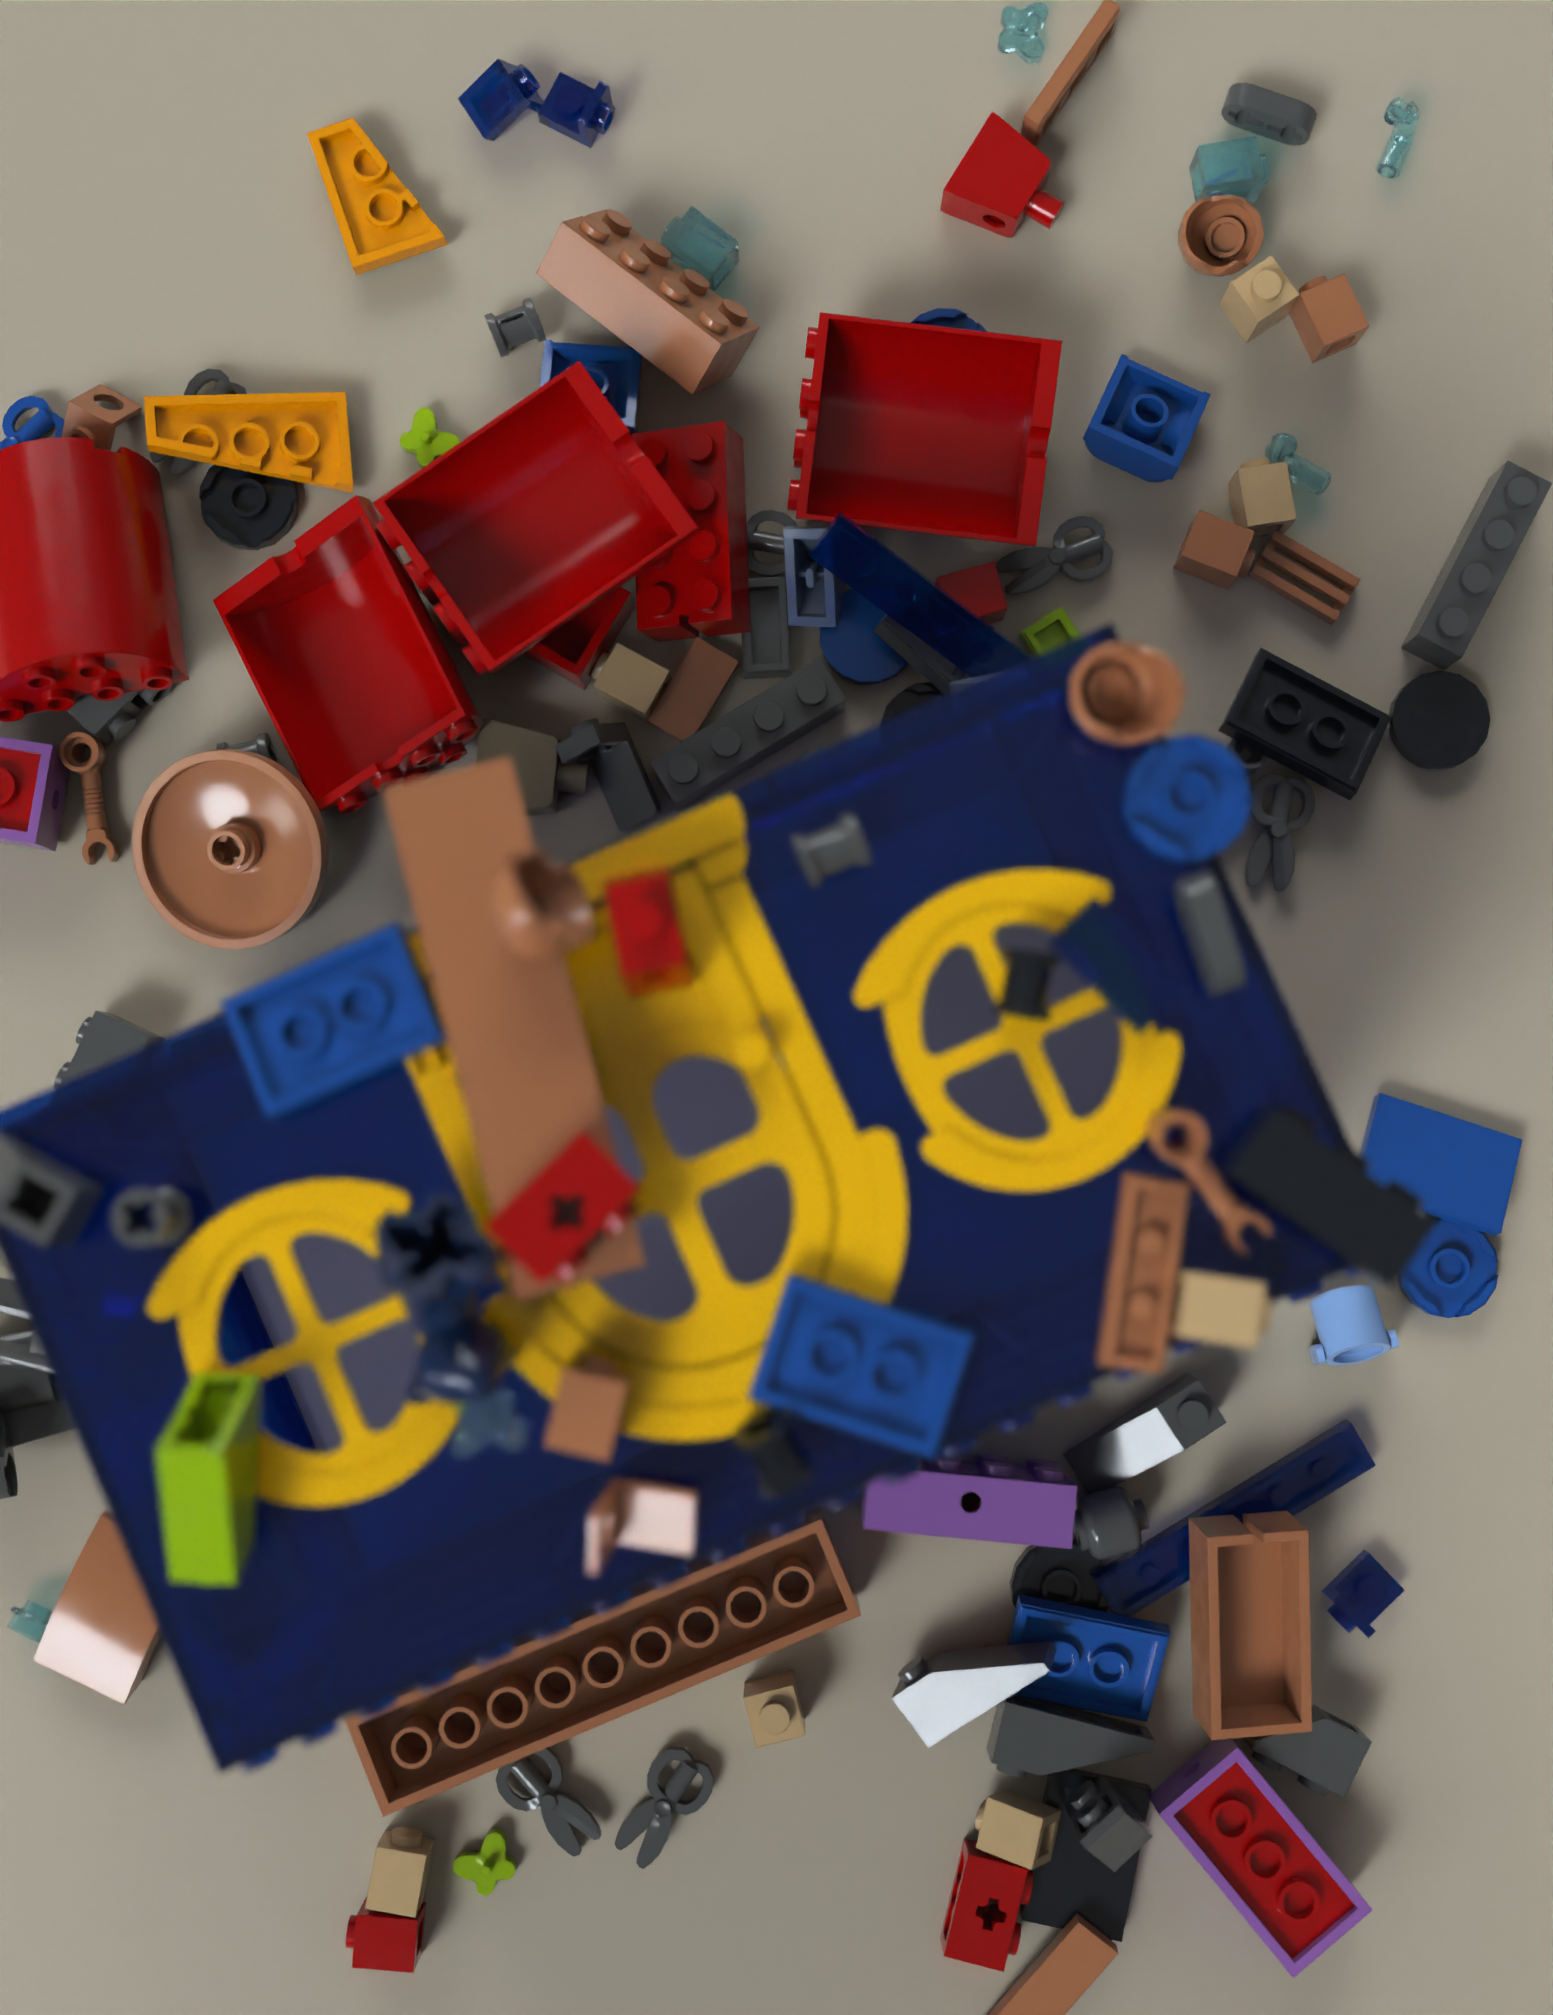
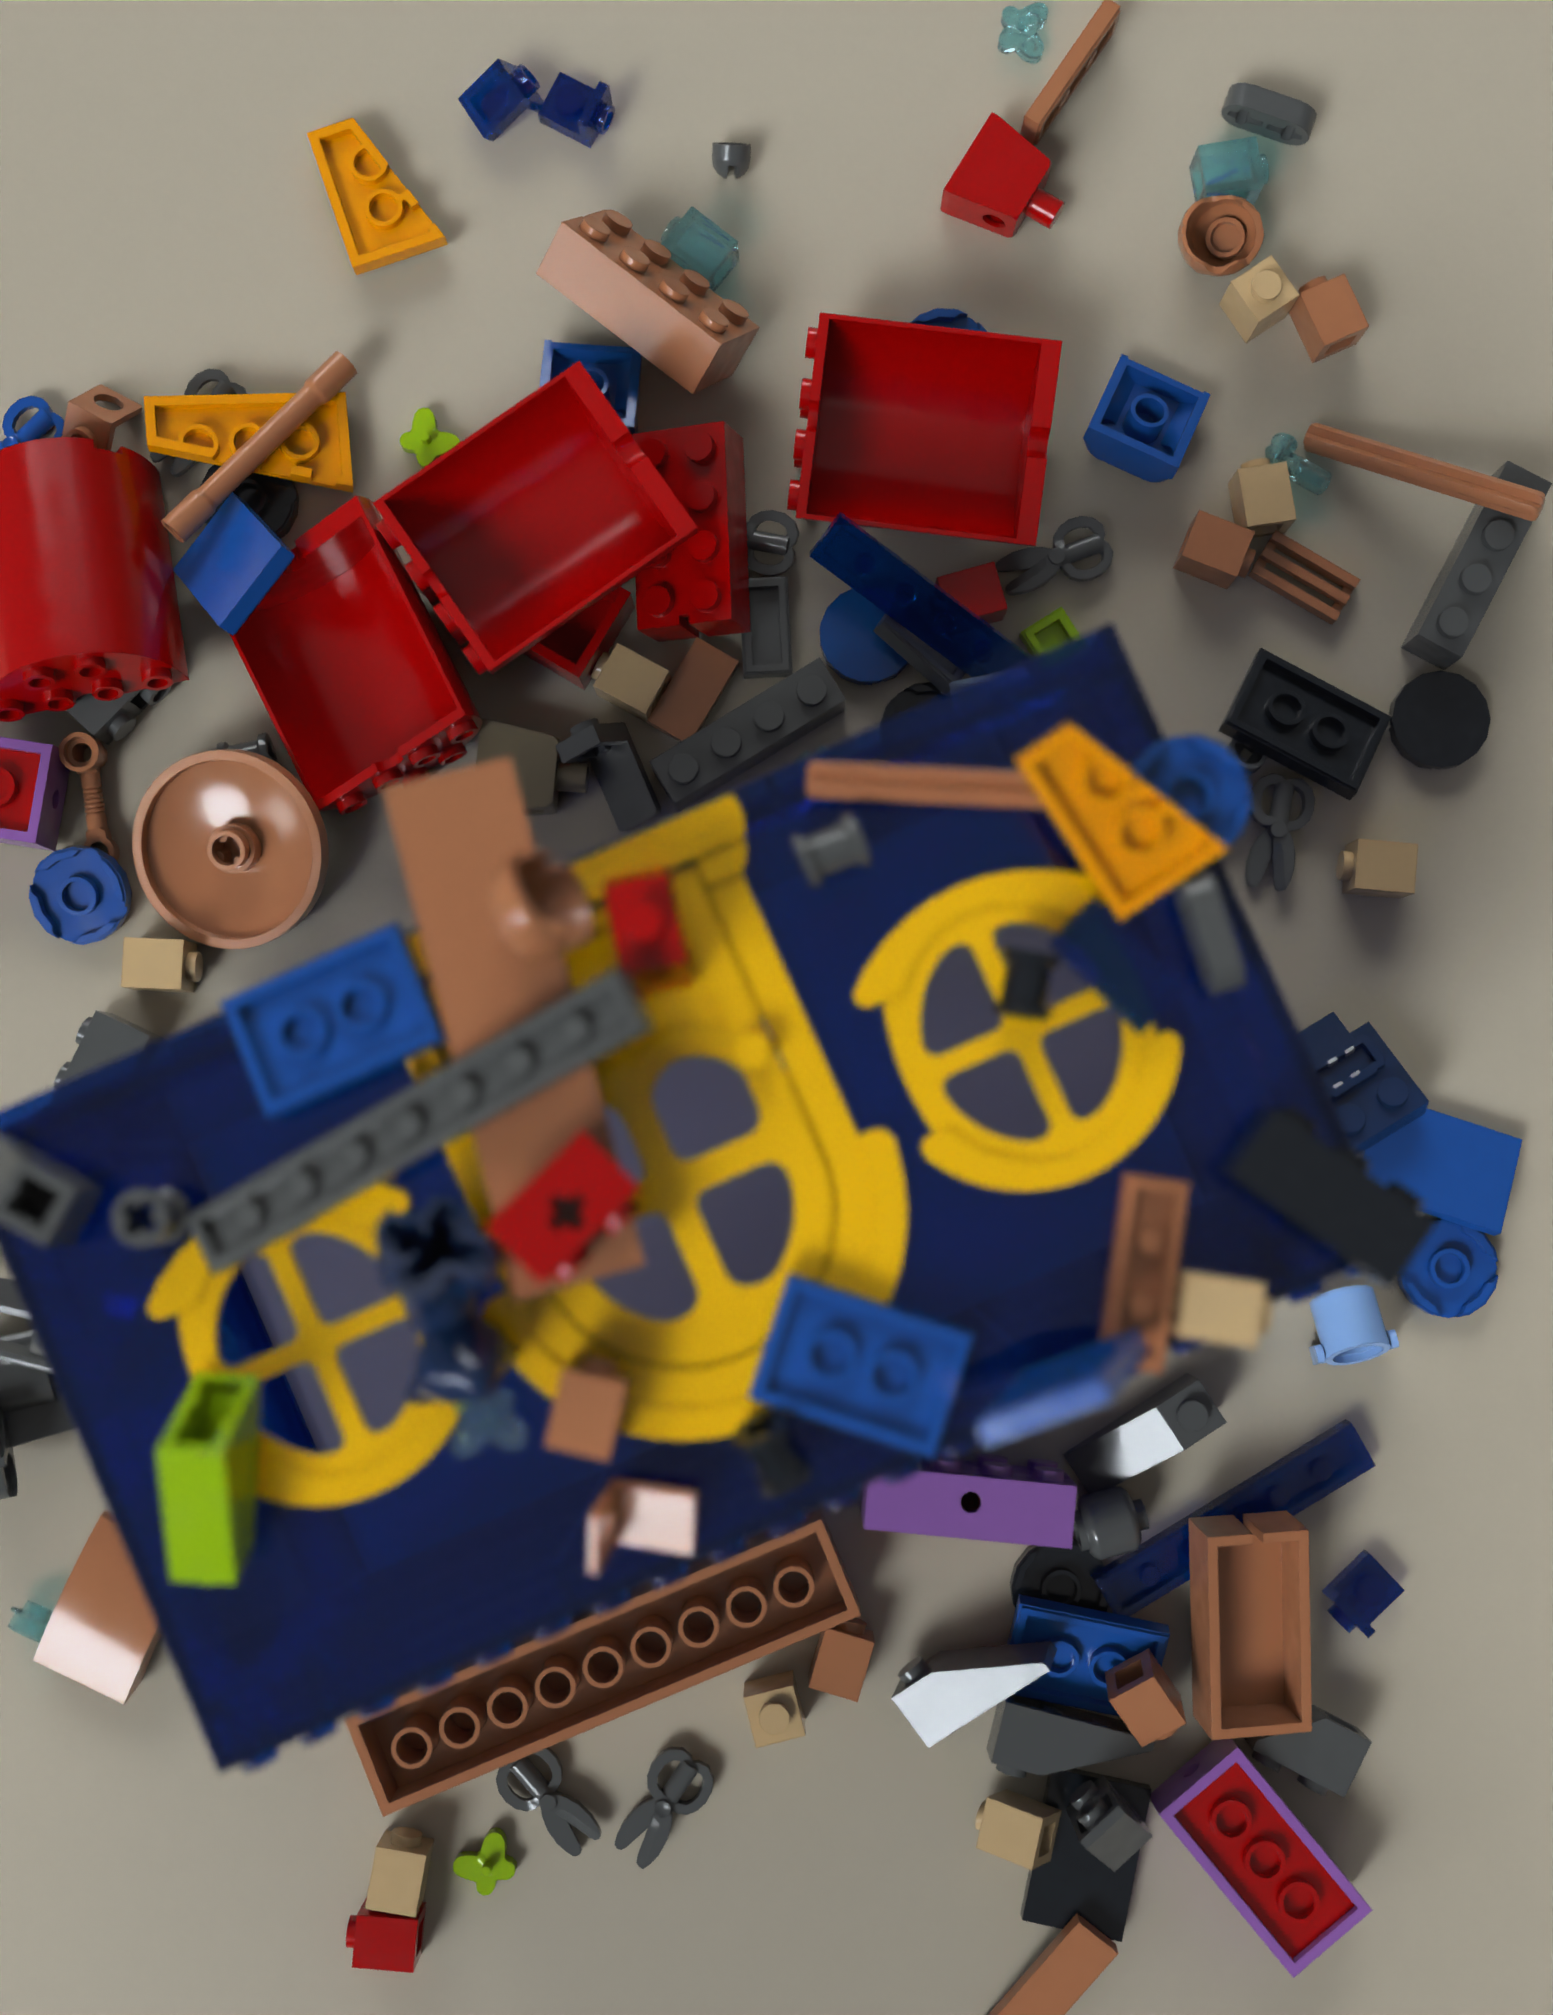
(80, 894): none -> blue tile
(160, 965): none -> tan brick
(202, 502): none -> nougat piece
(233, 564): none -> blue tile
(421, 1120): none -> dark grey tile
(515, 327): dark grey bush -> none
(731, 154): none -> dark grey hinge
(811, 589): sand blue slope -> none
(842, 1659): none -> nougat brick
(919, 784): none -> nougat axle
(979, 1935): red brick -> none
(1063, 1387): none -> blue tile
(1113, 821): none -> light orange wing
(1126, 693): nougat hair -> none
(1145, 1698): none -> nougat brick
(1187, 1151): nougat brick -> none
(1363, 1081): none -> dark blue piece
(1378, 868): none -> tan brick
(1404, 118): clear light blue arm -> none
(1424, 471): none -> nougat axle

